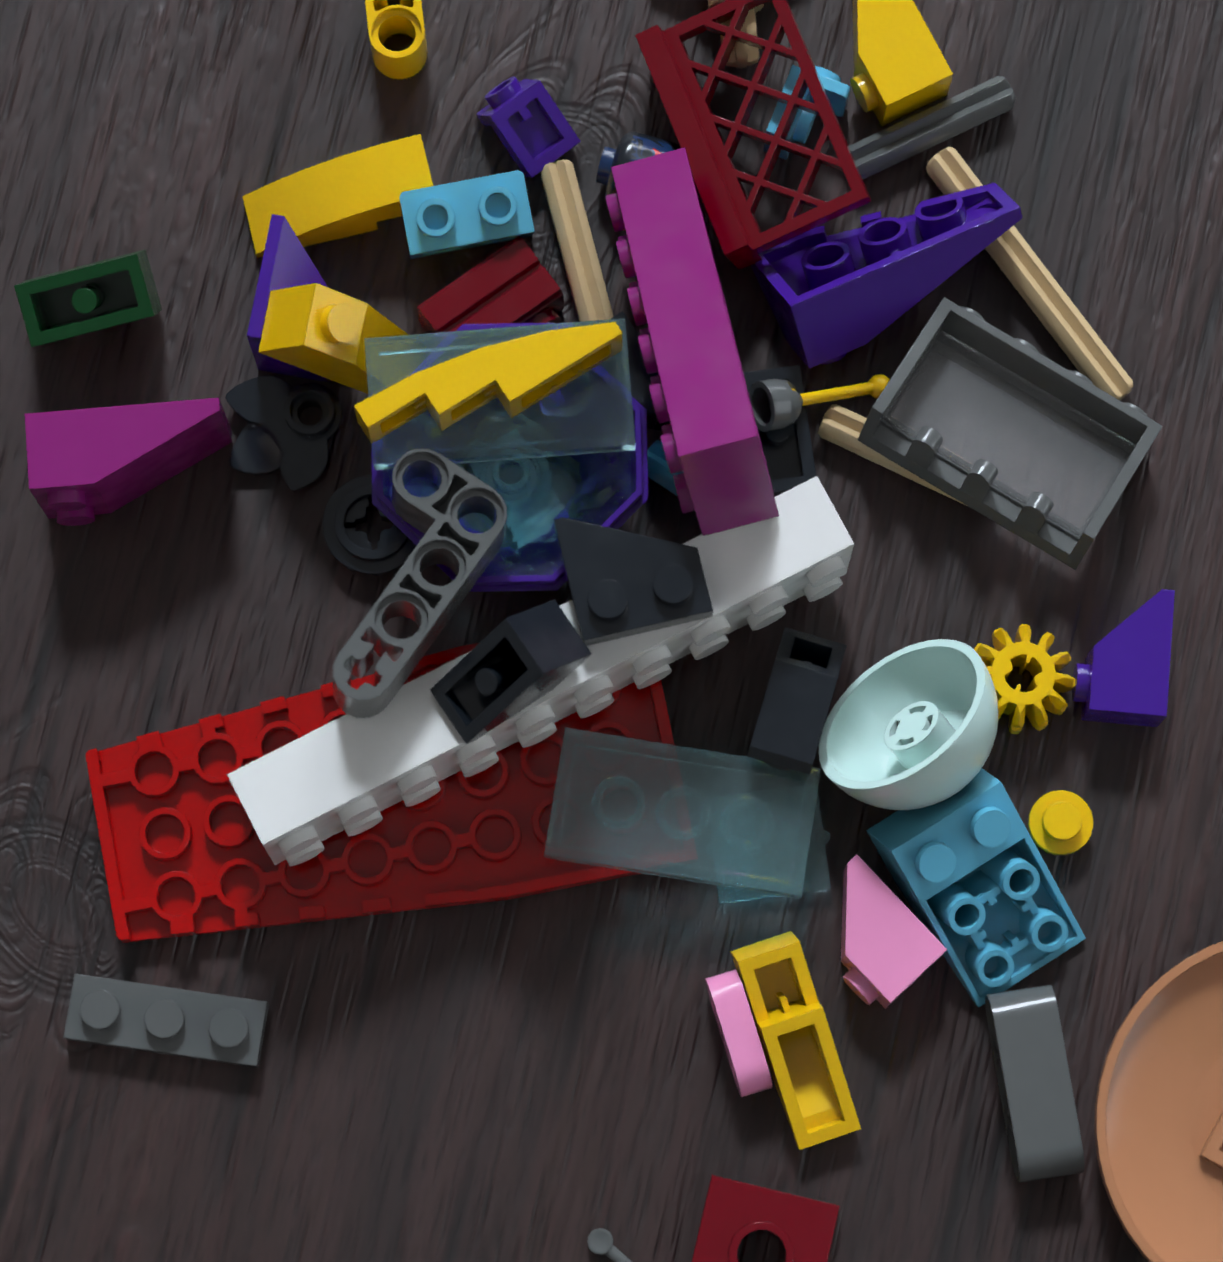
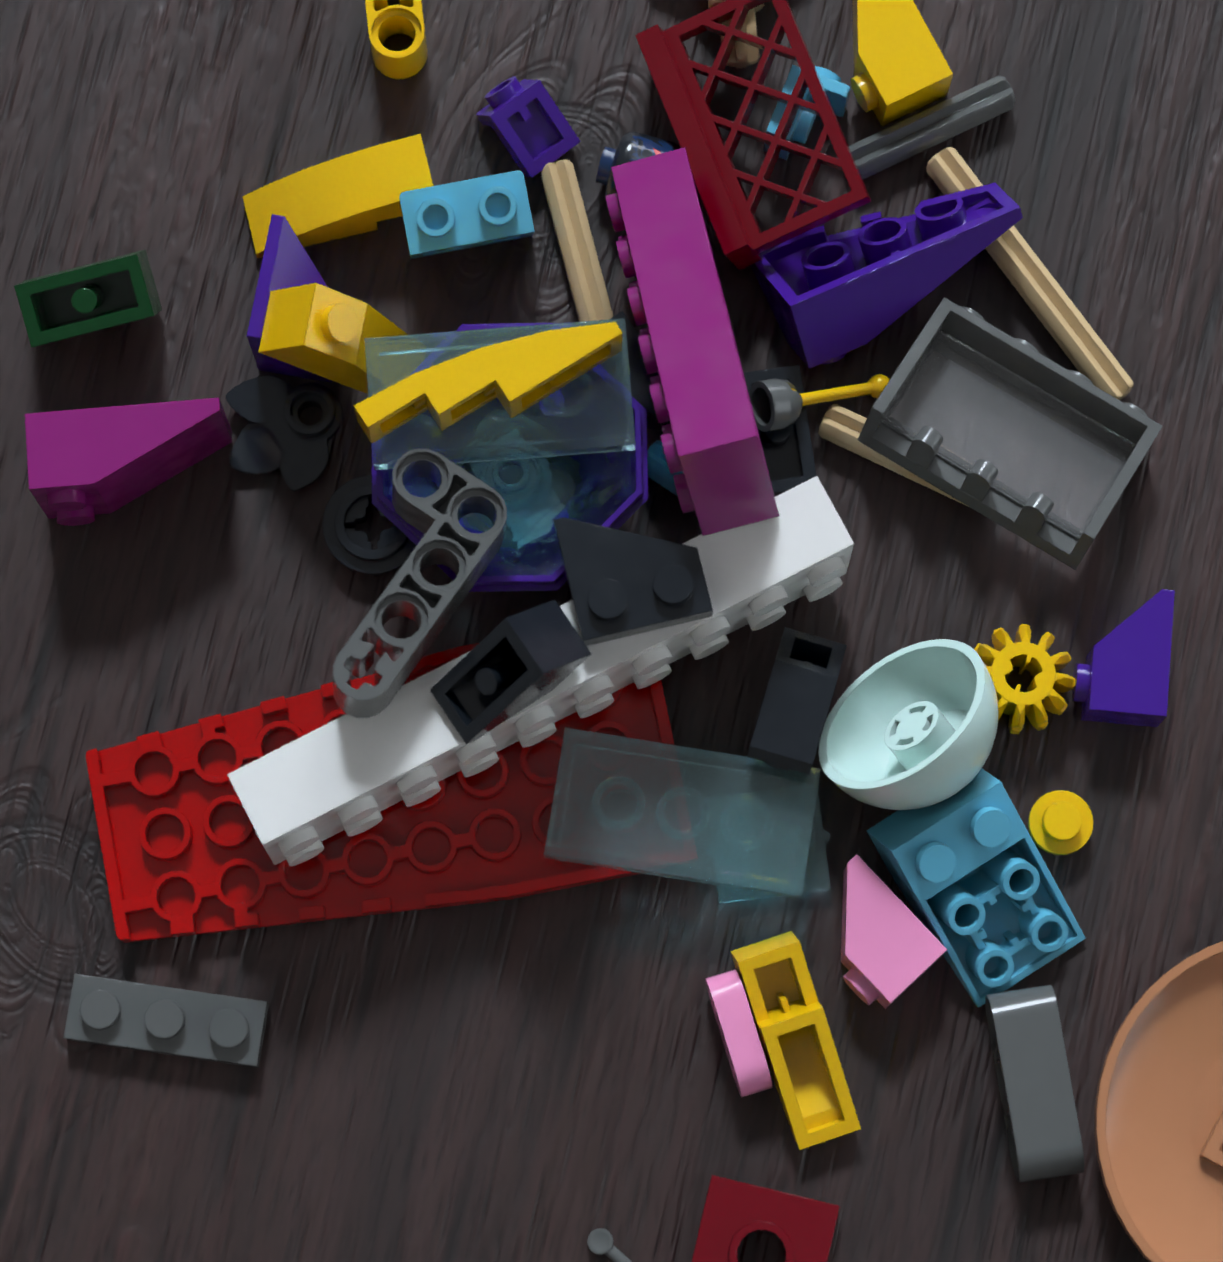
(500, 289): dark red brick -> none

